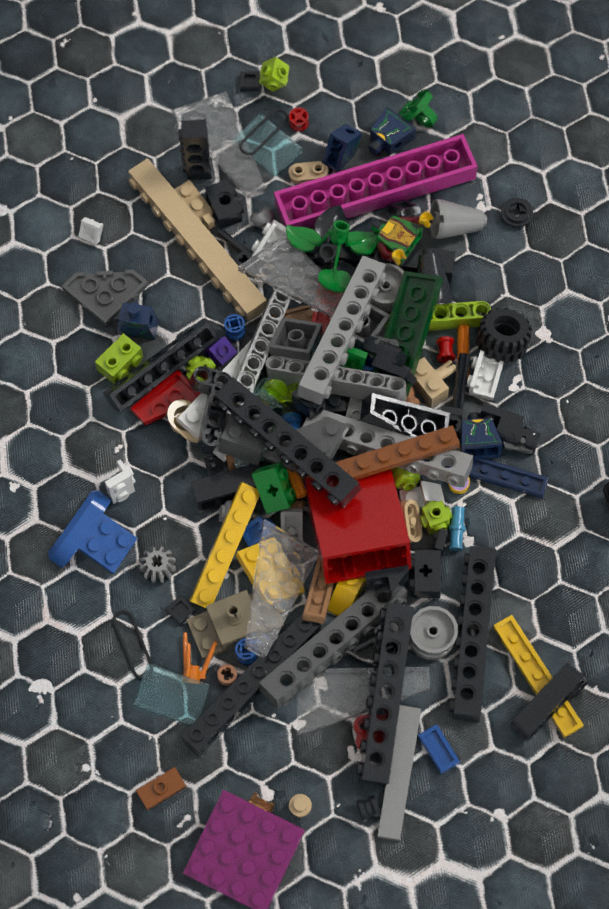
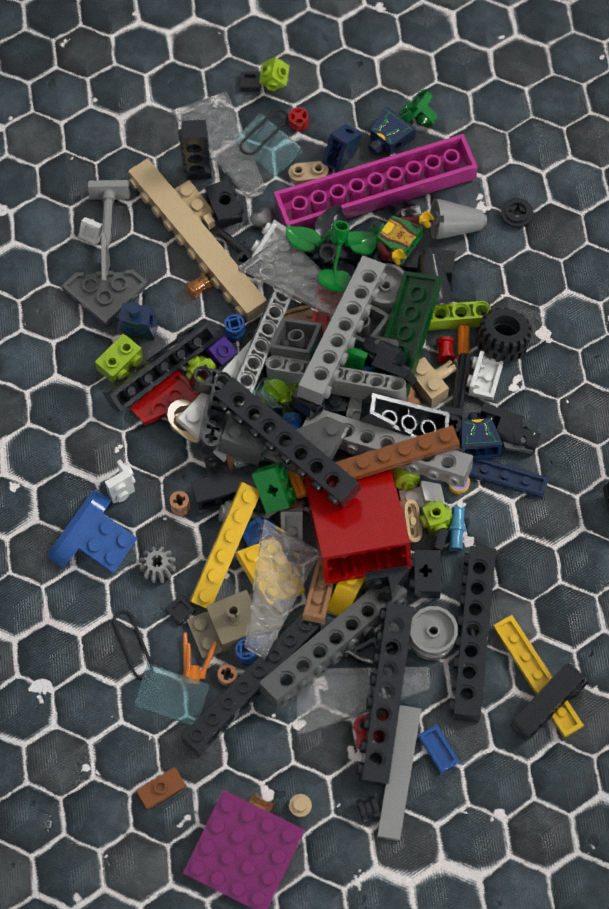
(107, 192): none -> light grey piece
(182, 497): none -> nougat bush
(198, 285): none -> clear orange bush

